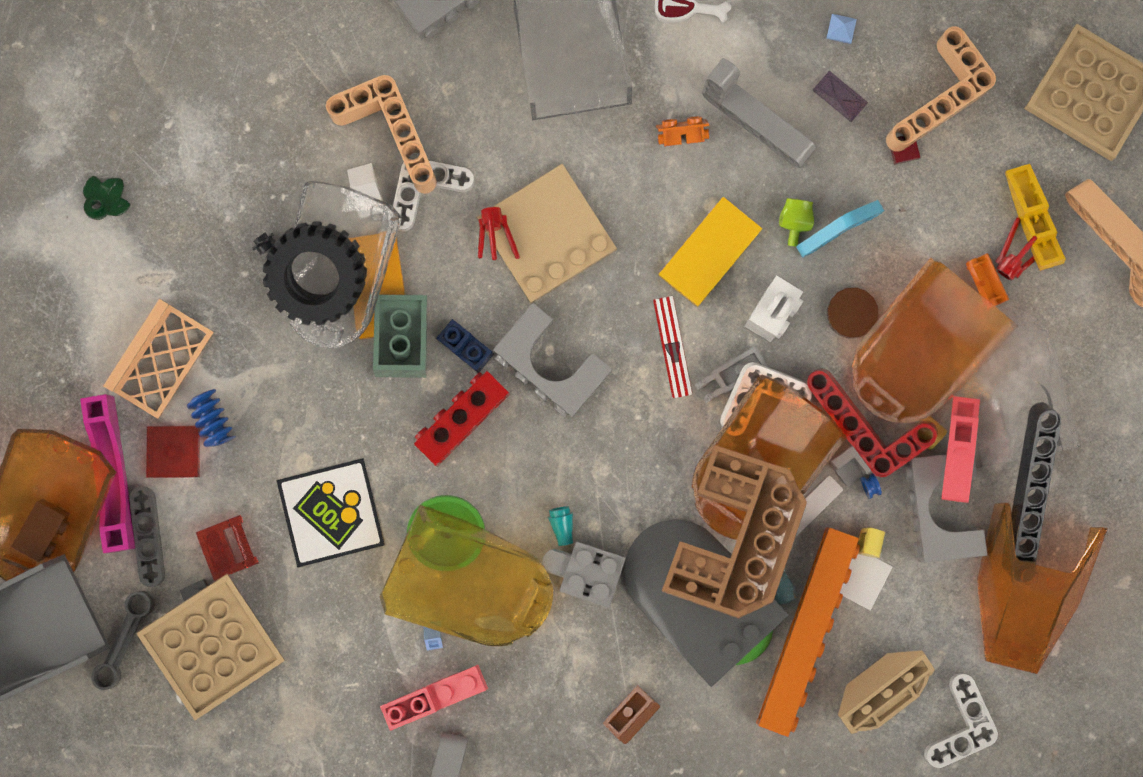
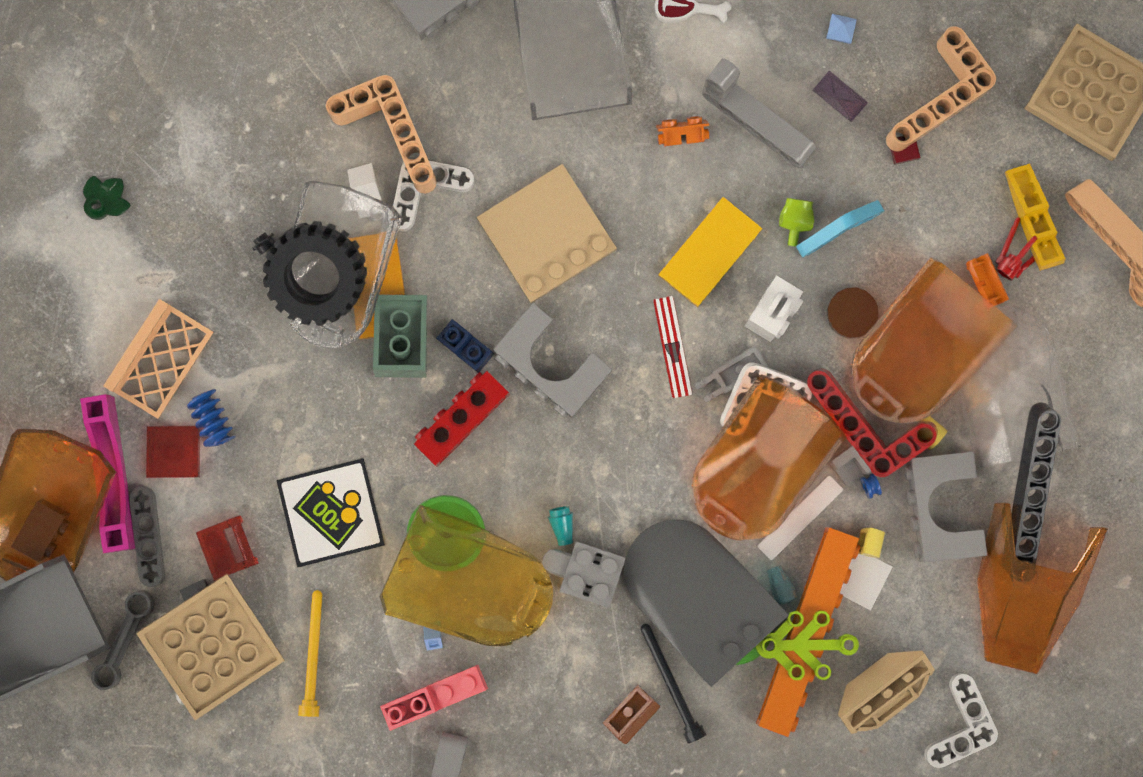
(309, 705): none -> yellow piece
(492, 220): red plant -> none
(692, 729): none -> black piece
(763, 545): medium nougat slope -> none
(802, 645): none -> lime plant
(961, 449): coral slope -> none

